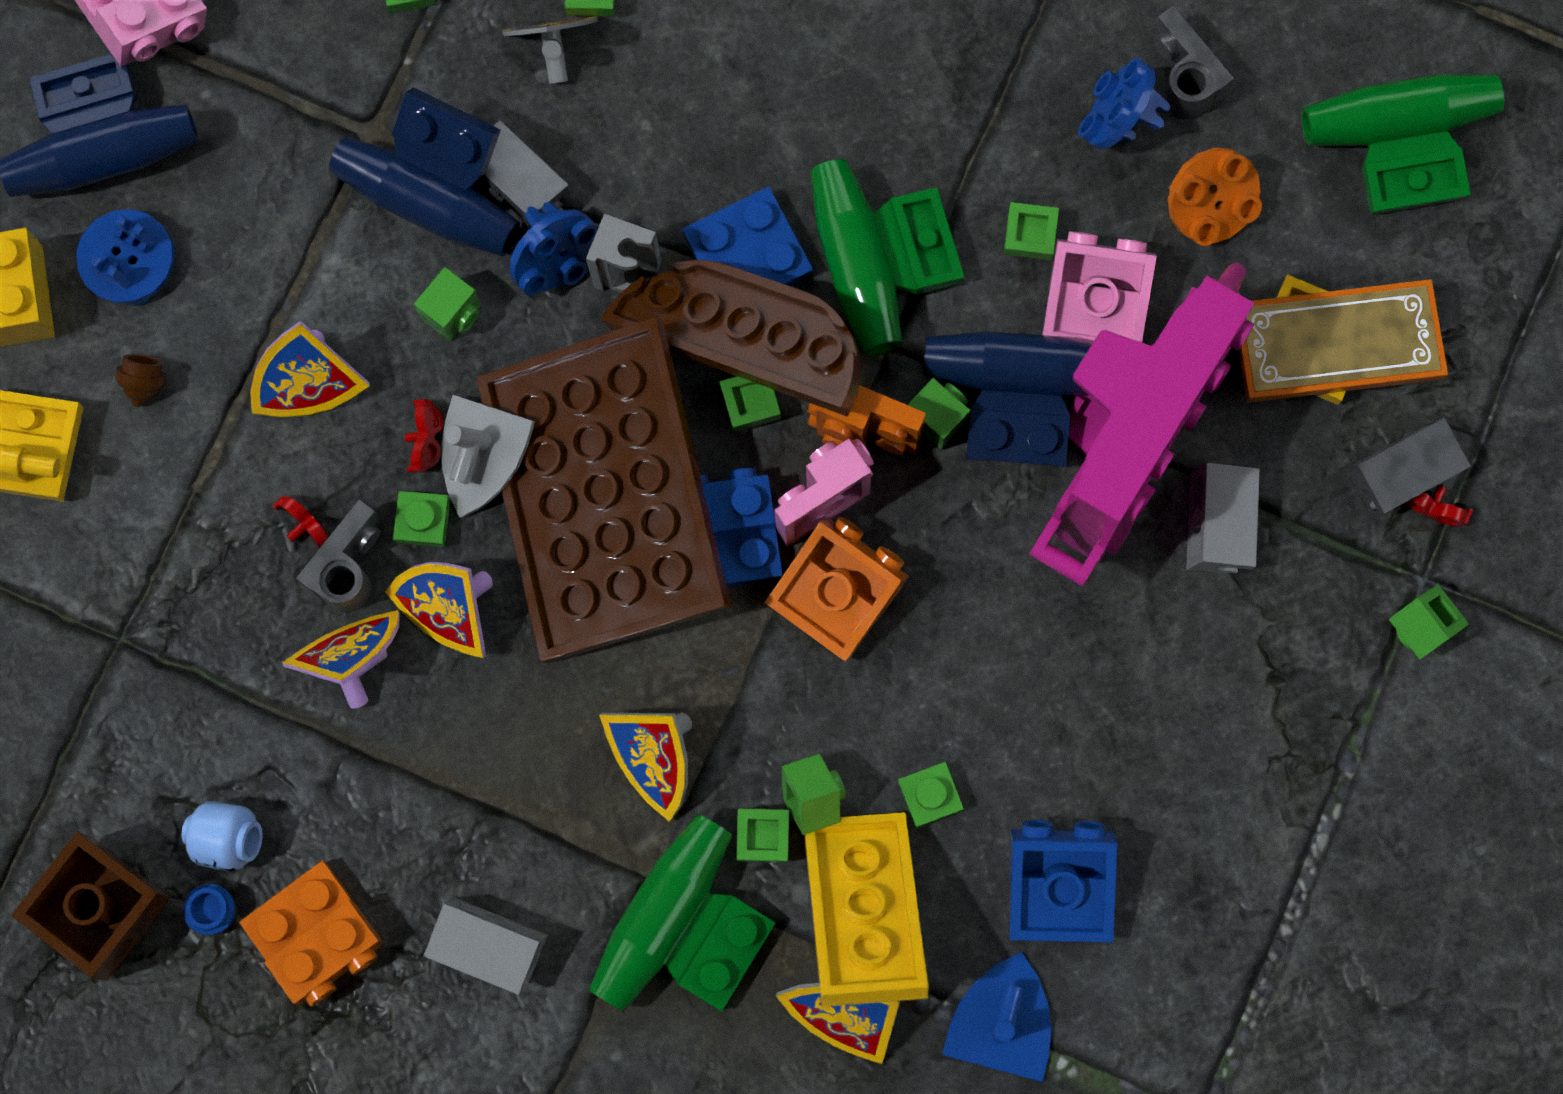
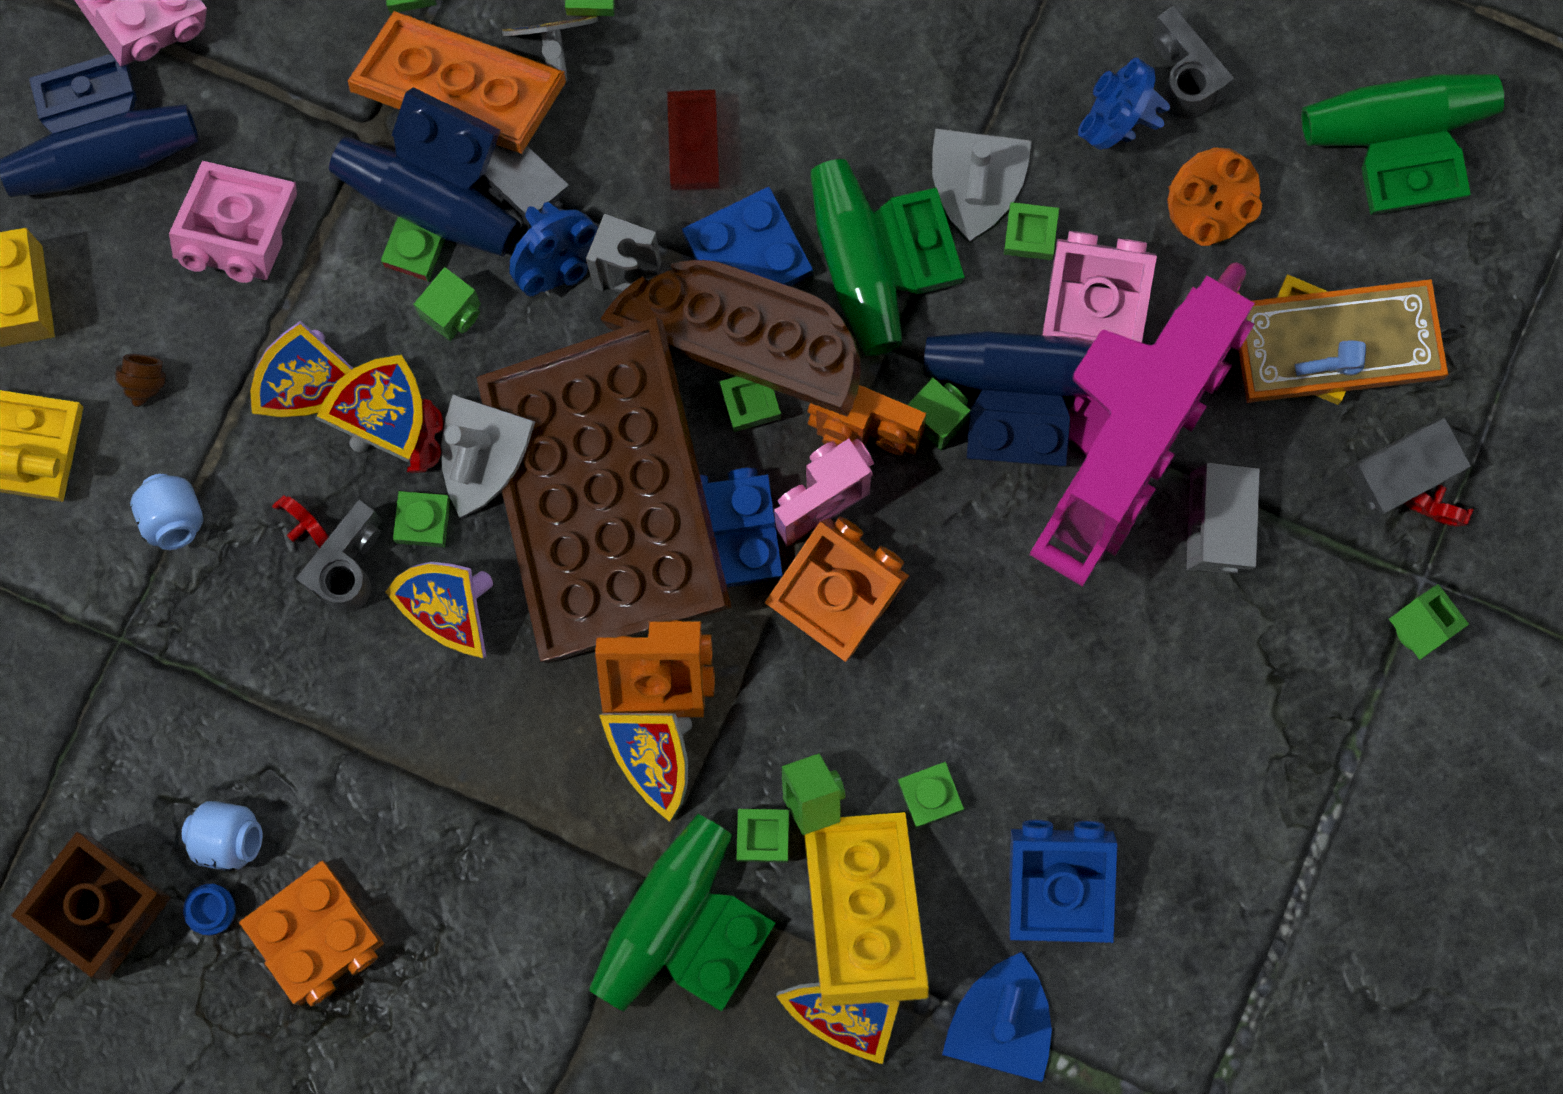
(113, 276): blue plate -> none
(166, 511): none -> light blue head
(232, 222): none -> bright pink plate
(348, 654): shield -> none
(377, 407): none -> shield
(412, 250): none -> bright green plate
(462, 72): none -> orange tile
(485, 945): light grey hinge -> none
(657, 671): none -> orange plate
(693, 139): none -> clear red plate
(977, 177): none -> light grey shield
(1349, 360): none -> medium blue hand

